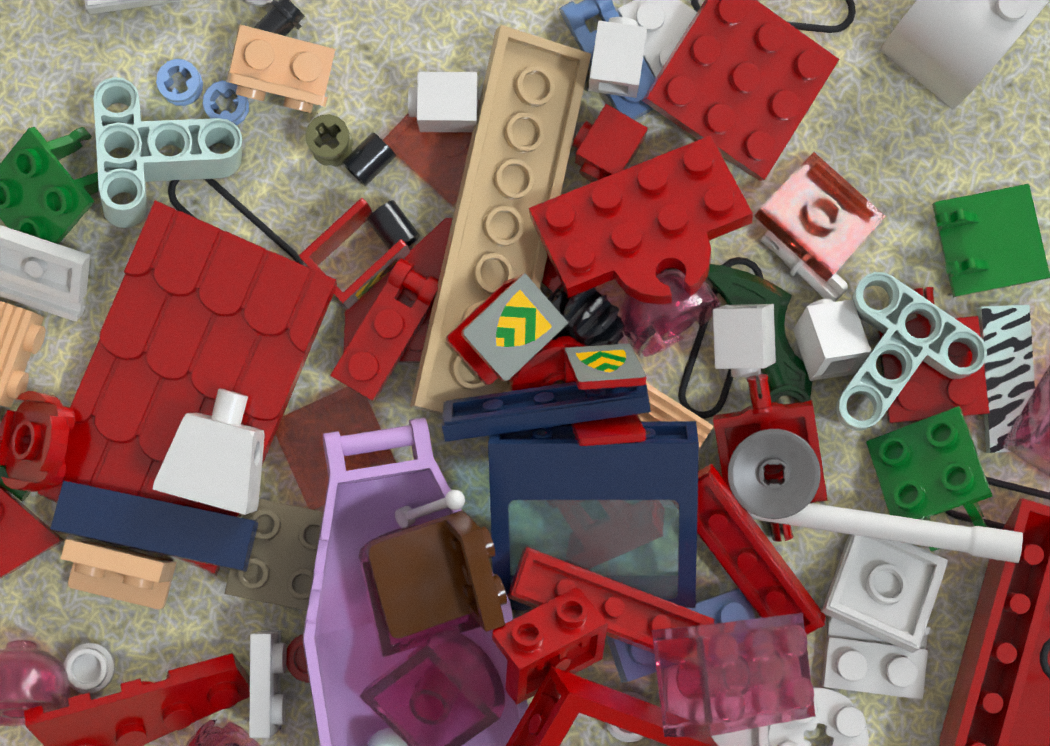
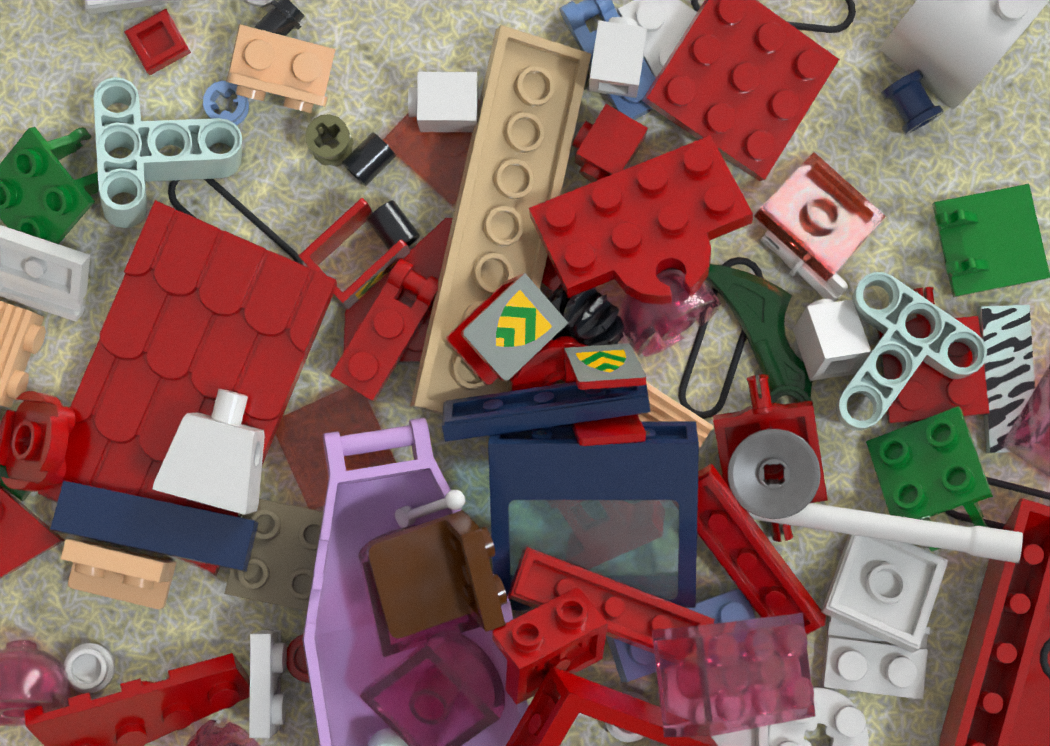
(157, 42): none -> red tile
(165, 80): light blue bush -> none
(744, 338): white brick -> none
(912, 102): none -> dark blue bush

